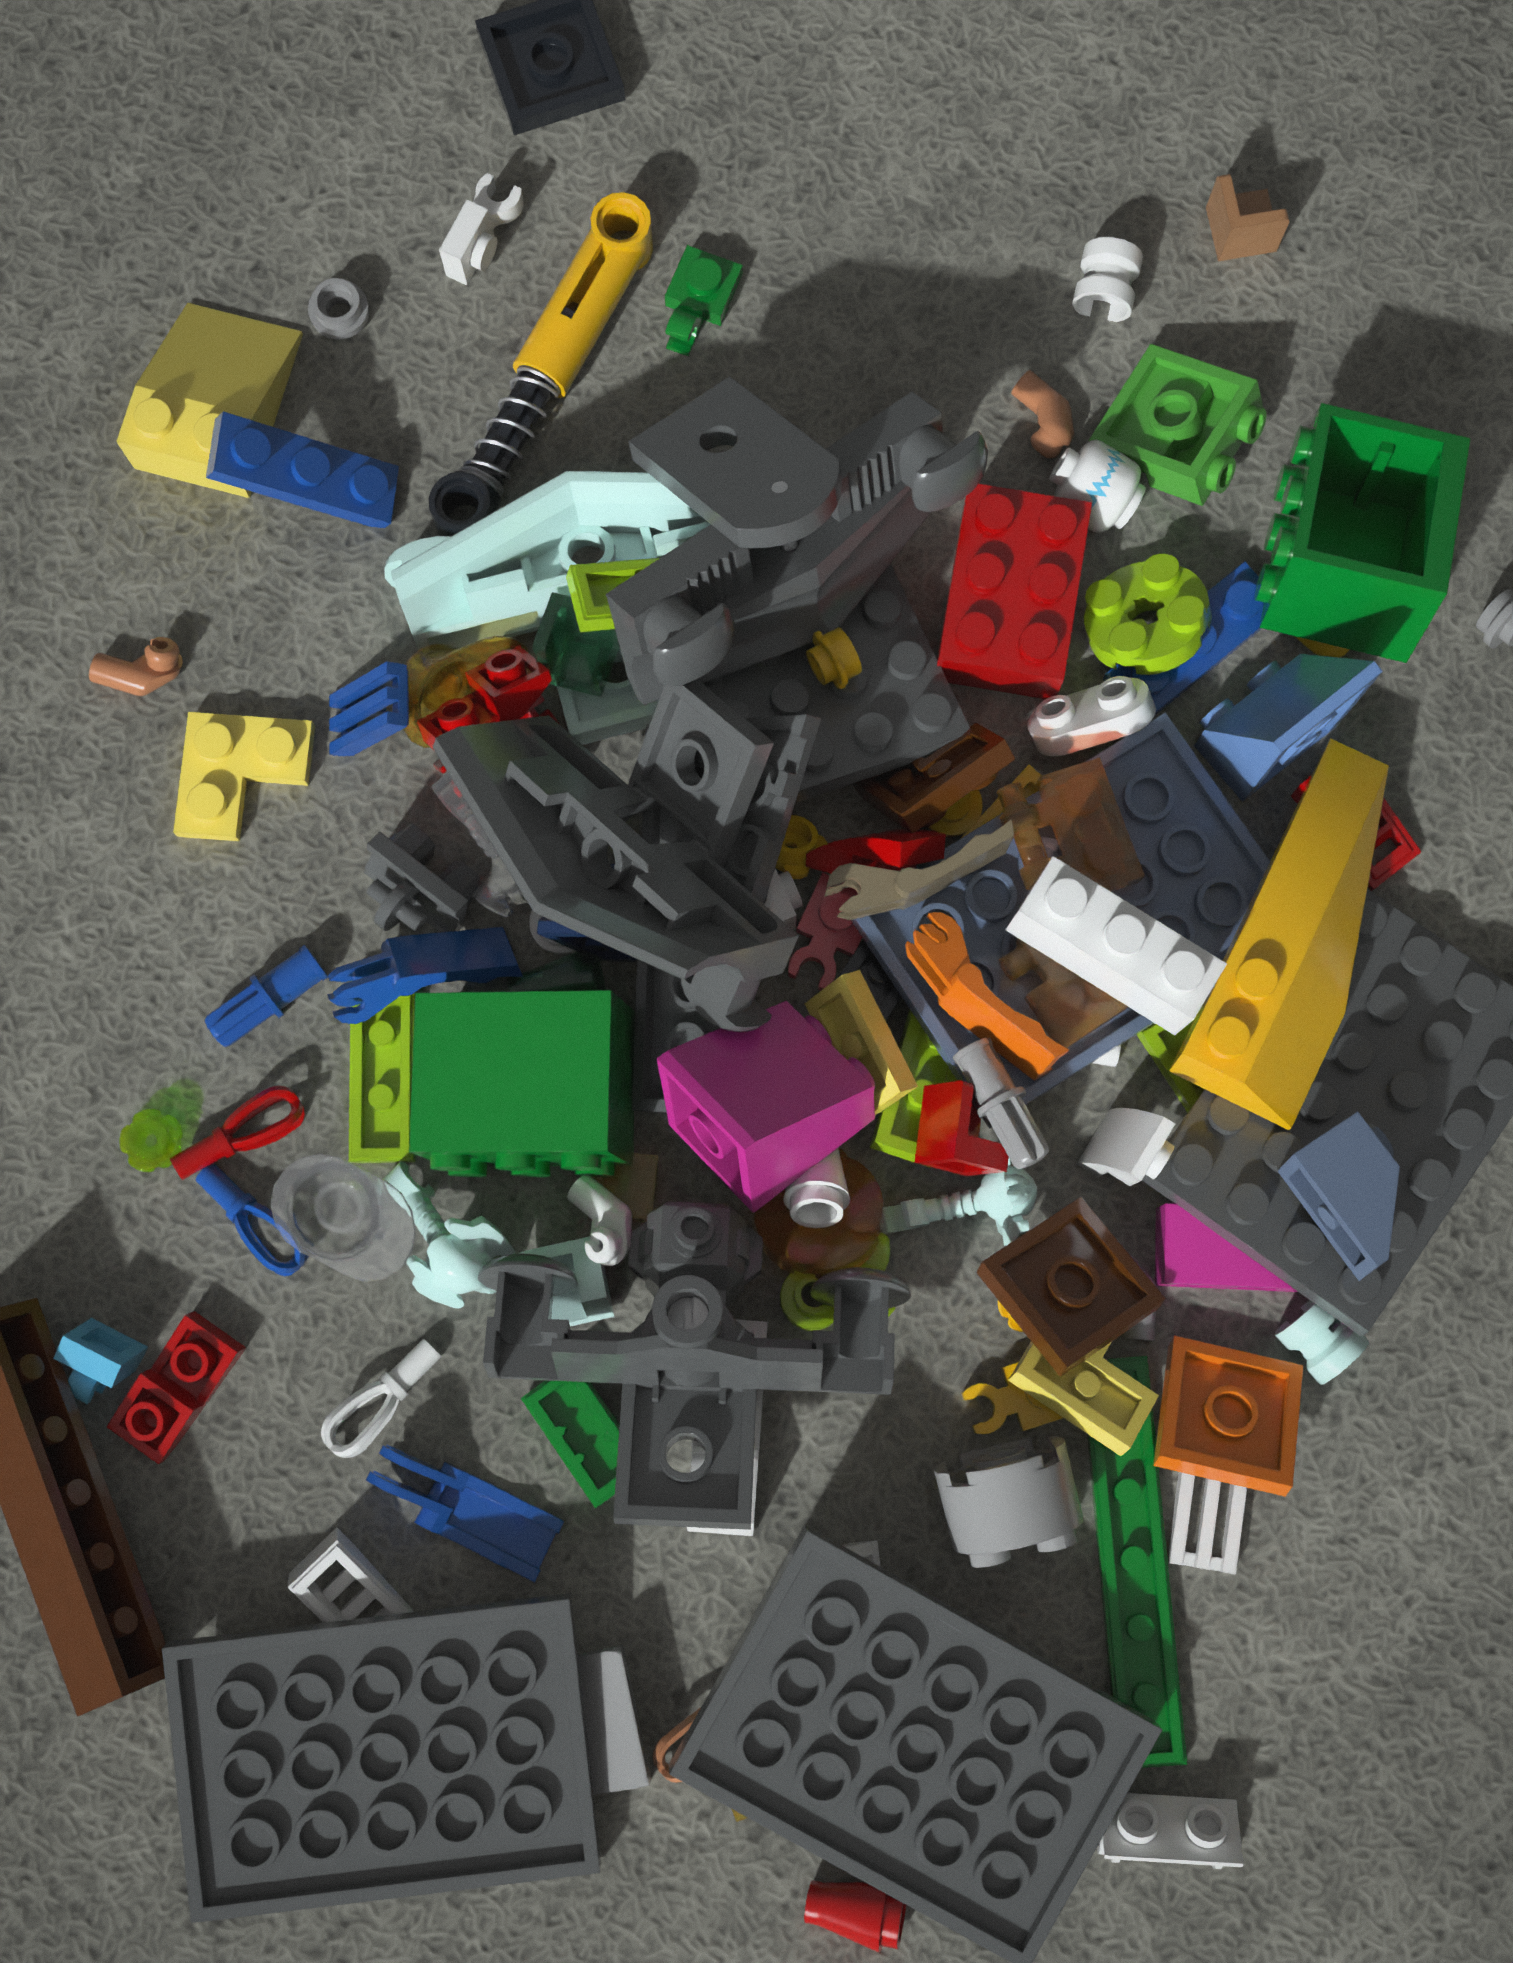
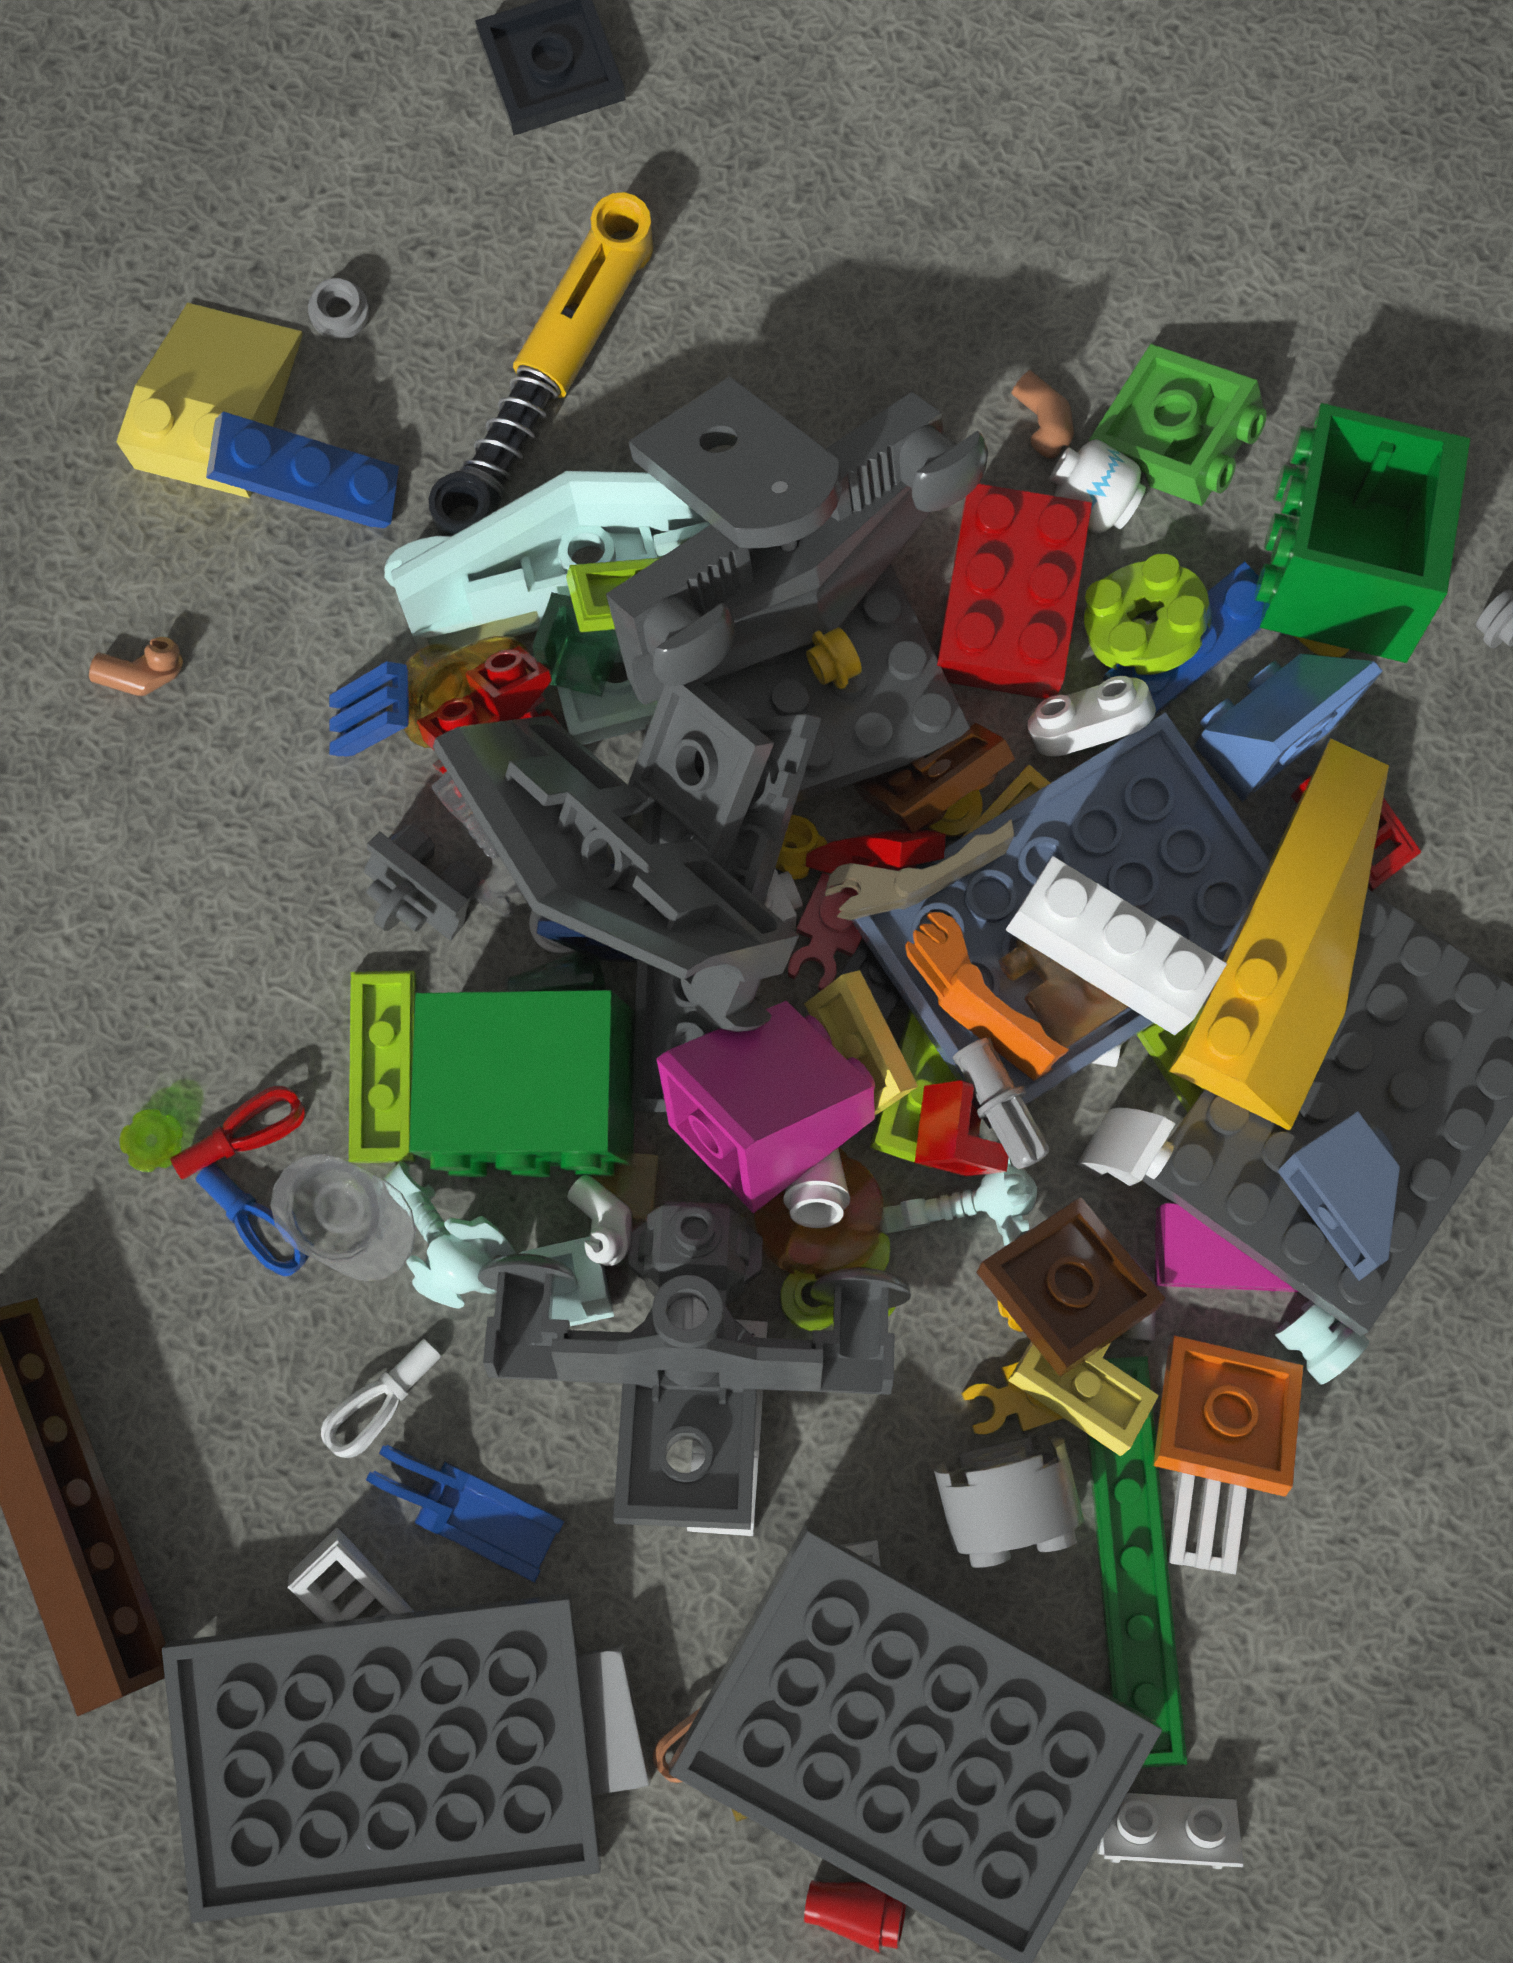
(98, 1358): medium azure tile -> none
(176, 1387): red slope -> none
(226, 753): light yellow plate -> none
(265, 997): blue axle -> none
(417, 962): blue arm -> none
(471, 238): white plate -> none
(580, 1431): green plate -> none
(699, 292): green plate -> none
(1084, 821): clear orange plate -> none
(1109, 270): white wheel -> none
(1243, 221): medium nougat panel -> none

